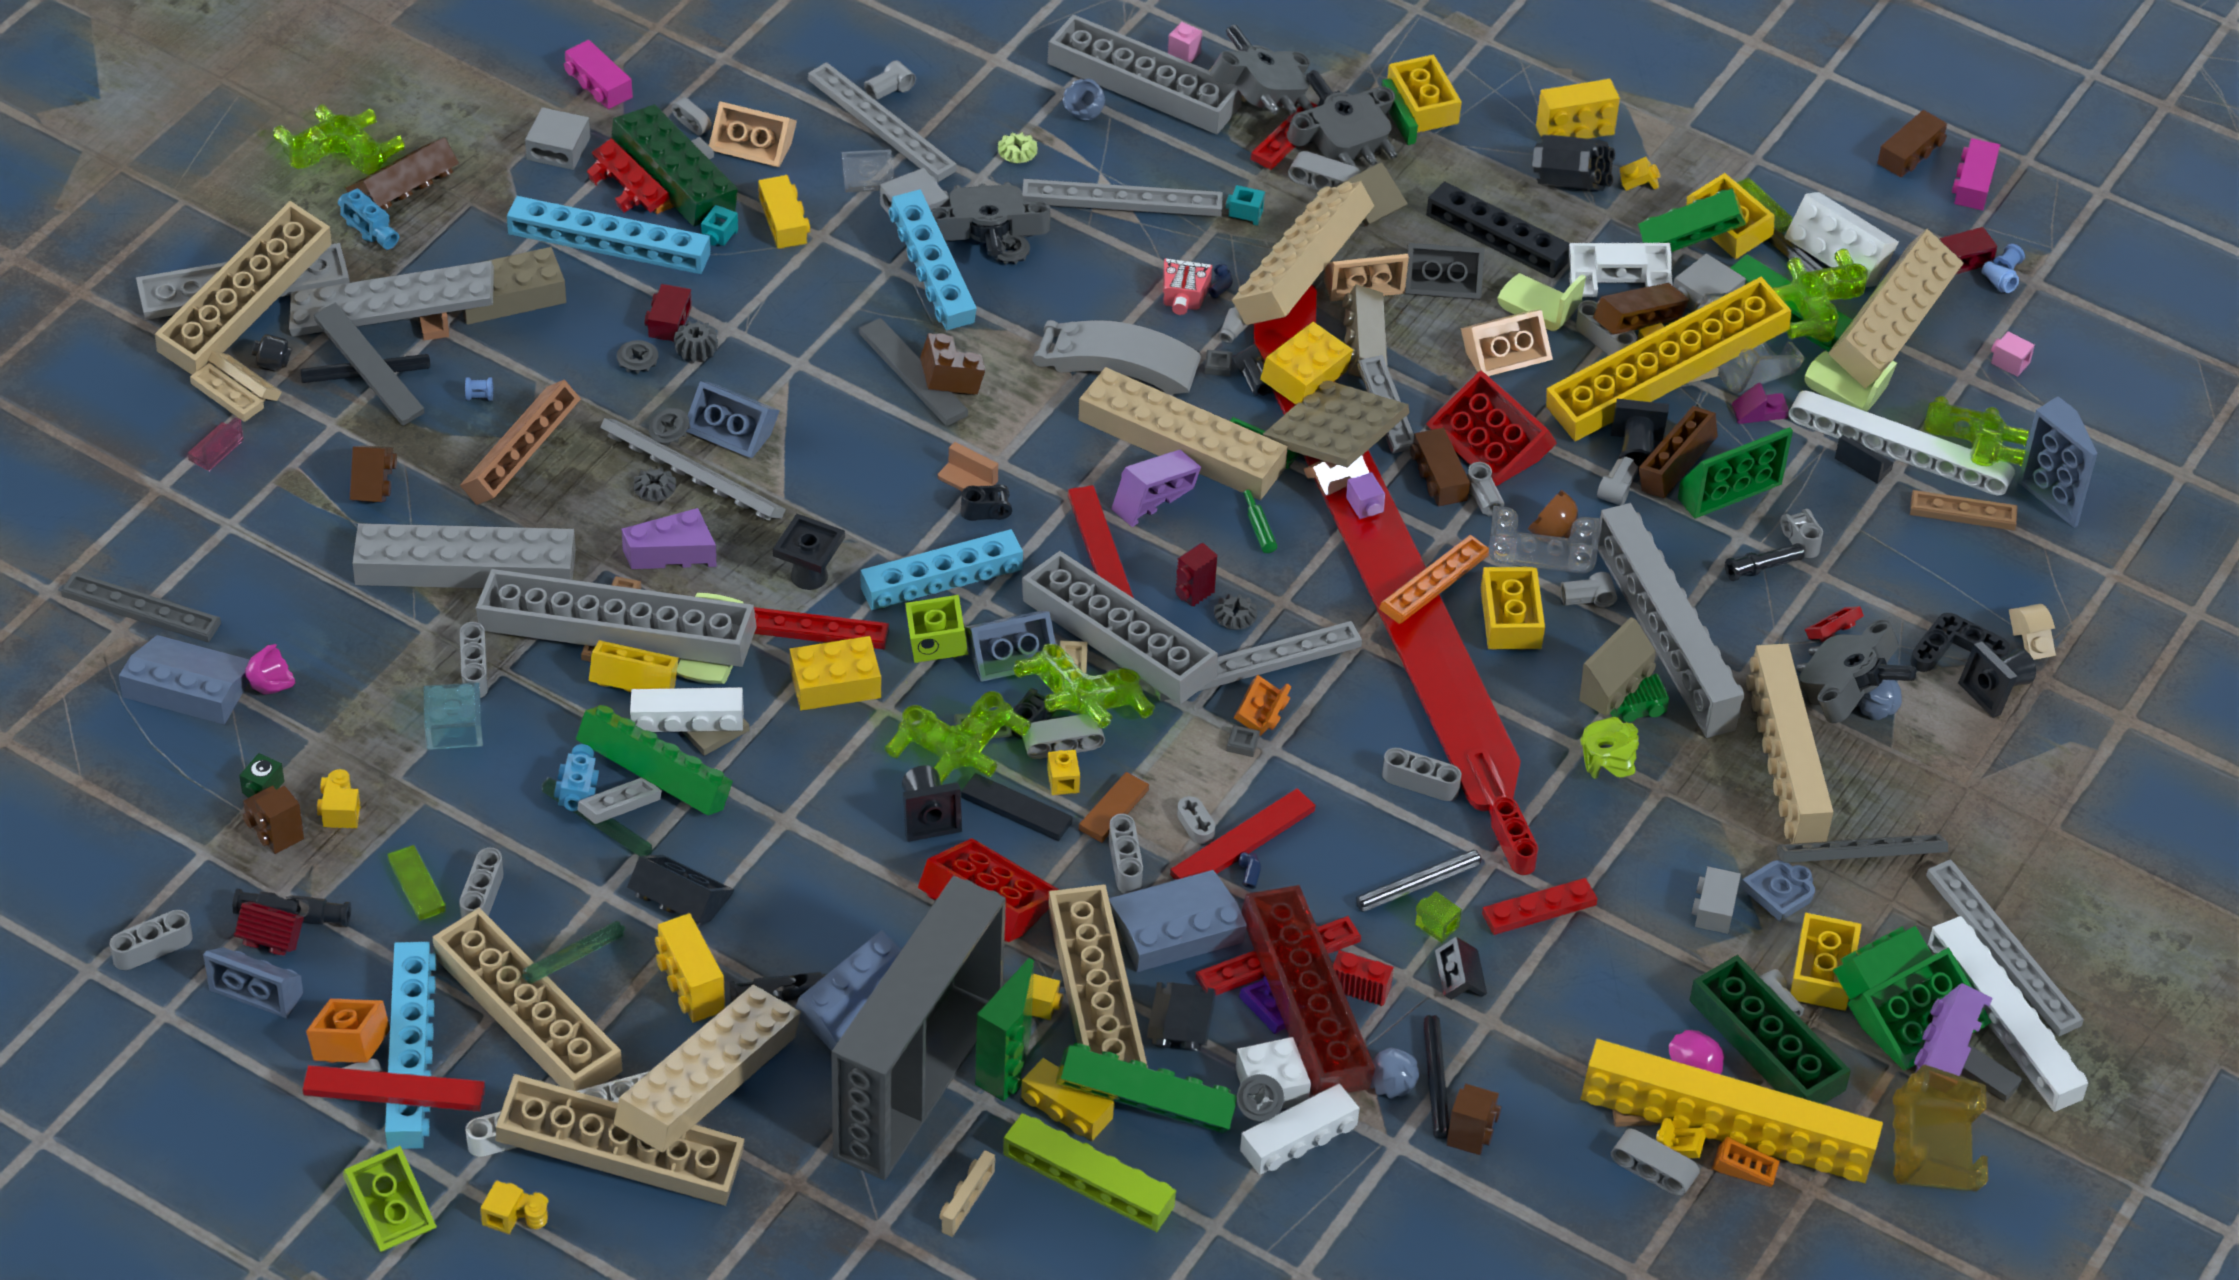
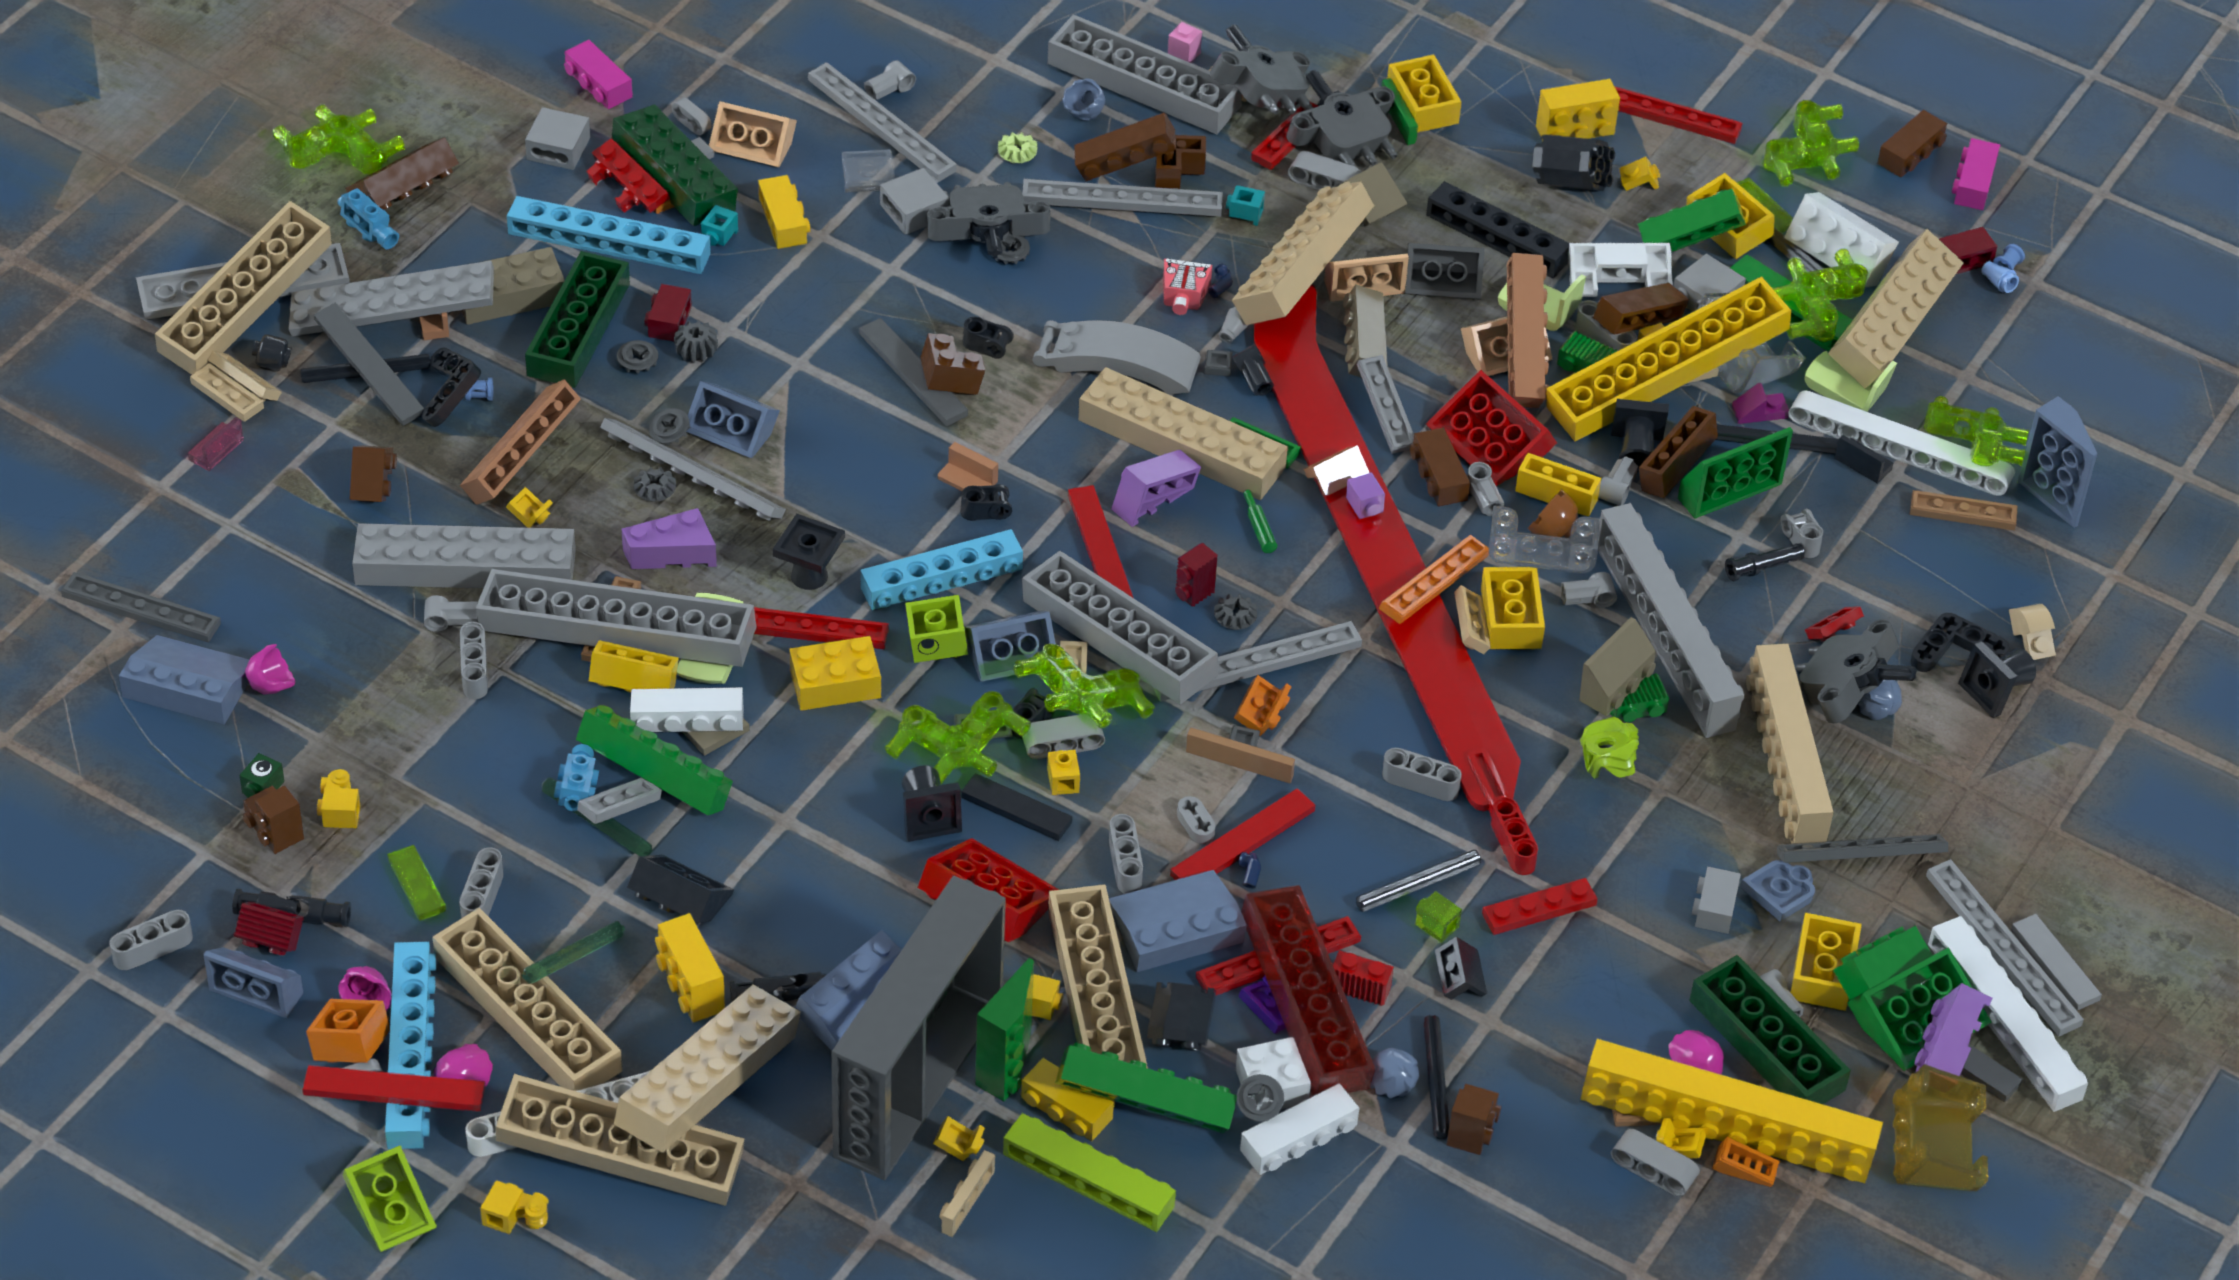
(365, 984): none -> dark pink hair
(441, 613): none -> light grey piece
(453, 716): clear light blue brick -> none
(461, 377): none -> black beam
(465, 1063): none -> dark pink hair
(529, 508): none -> yellow bracket
(577, 319): none -> dark green brick
(941, 275): medium azure brick -> none
(959, 1139): none -> yellow bracket
(984, 337): none -> black piece
(1118, 800): dark orange tile -> none
(1125, 147): none -> reddish brown brick
(1186, 159): none -> reddish brown brick
(1240, 755): none -> medium nougat tile
(1305, 363): yellow brick -> none
(1337, 423): dark tan plate -> none
(1472, 620): none -> tan plate
(1526, 329): none -> nougat brick
(1545, 478): none -> yellow brick
(1581, 352): none -> green brick
(1678, 116): none -> red tile
(1798, 441): none -> black axle
(1813, 147): none -> clear neon green pin
(2012, 353): bright pink brick -> none
(2056, 962): none -> light grey tile

